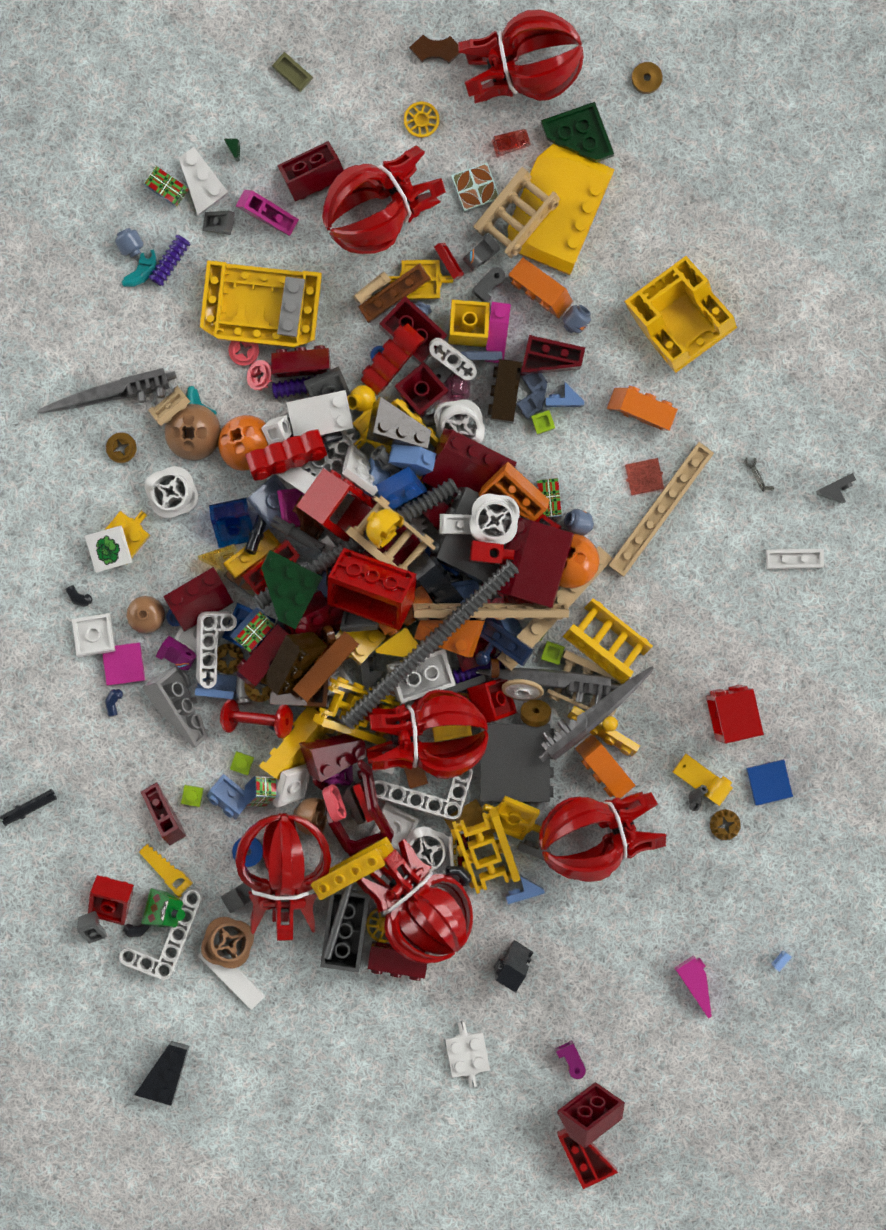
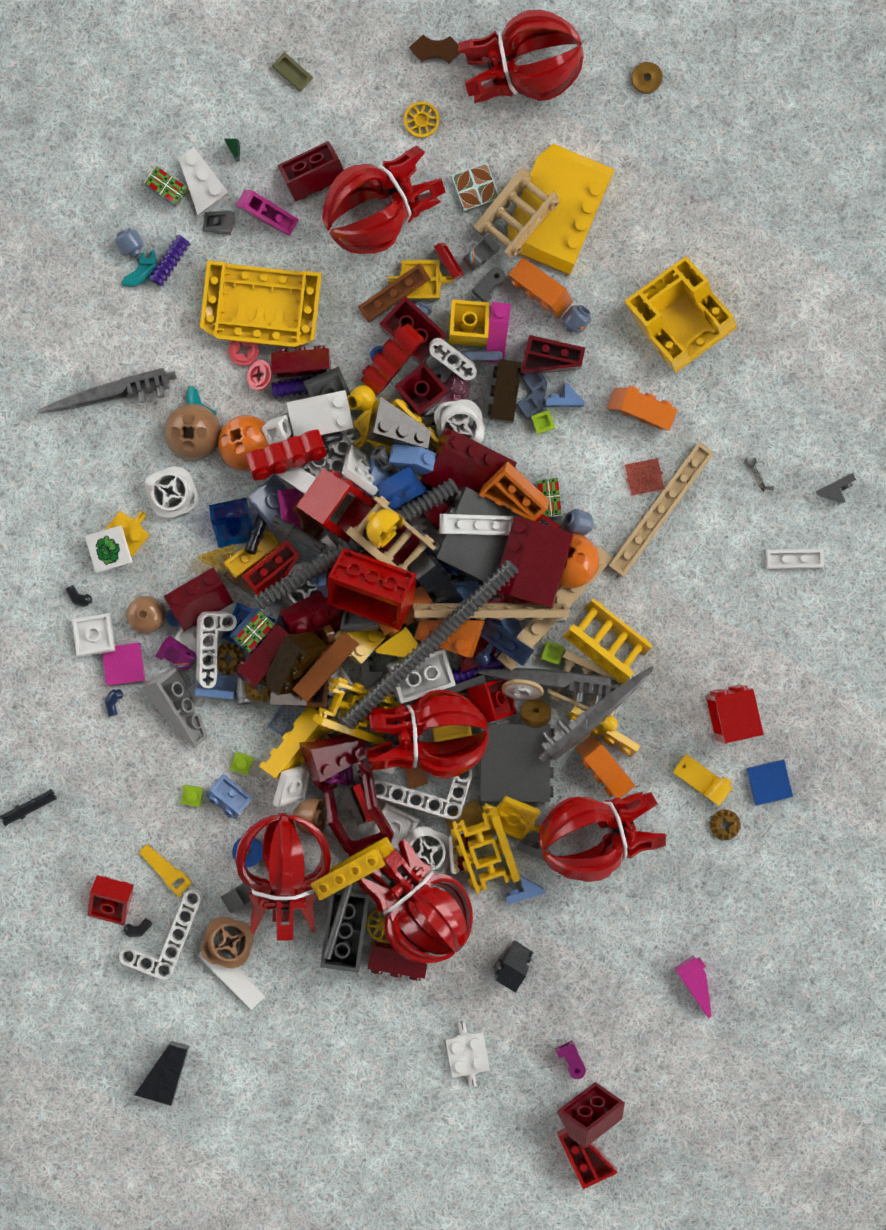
(90, 928): dark grey slope -> none
(124, 439): pearl gold gear -> none
(162, 909): green torso -> none
(163, 814): dark red slope -> none
(169, 406): tan plate -> none
(257, 790): piece -> none
(281, 720): red hose -> none
(289, 587): dark green plate -> none
(291, 306): light grey plate -> none
(334, 803): coral beam -> none
(376, 284): tan plate -> none
(461, 872): black arm -> none
(481, 553): red torso -> none
(494, 668): reddish brown tile -> none
(506, 534): white piece -> none
(510, 142): clear red leg -> none
(580, 132): dark green plate -> none
(695, 797): dark grey arm -> none
(781, 960): light blue tile -> none

